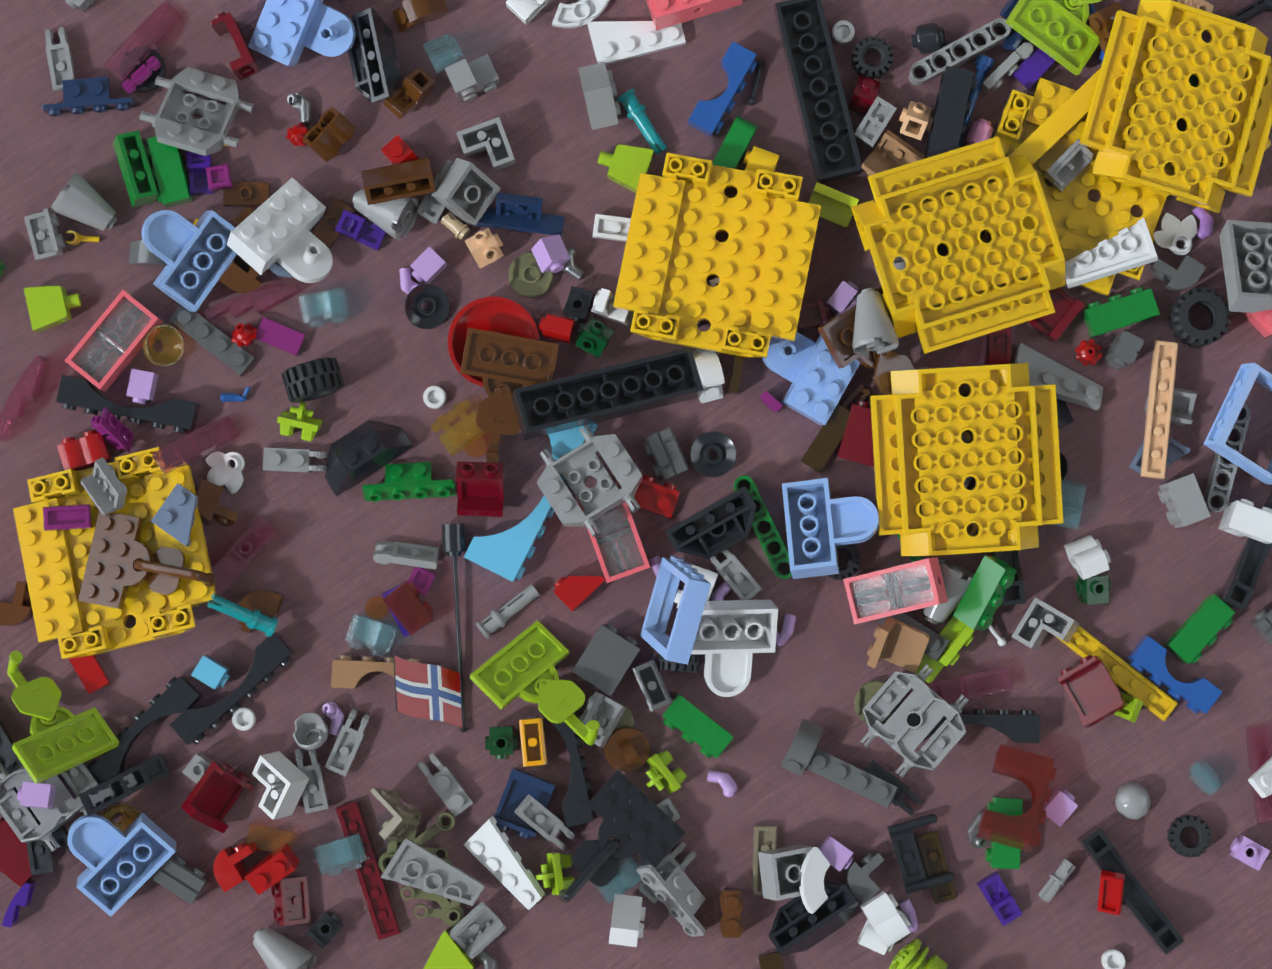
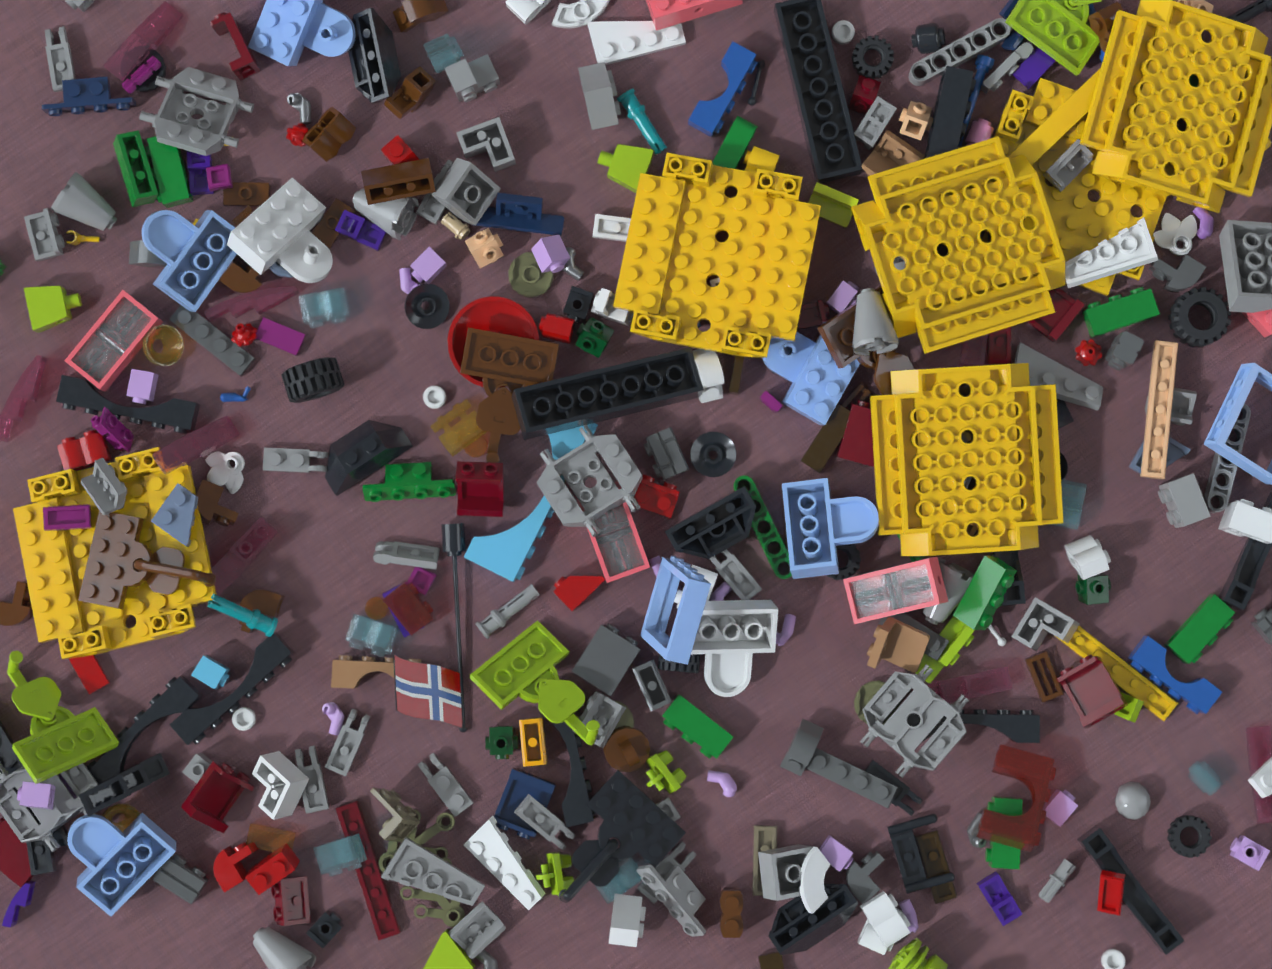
(300, 418): lime hips -> none
(310, 731): light grey hair -> none
(1036, 658): none -> reddish brown tile

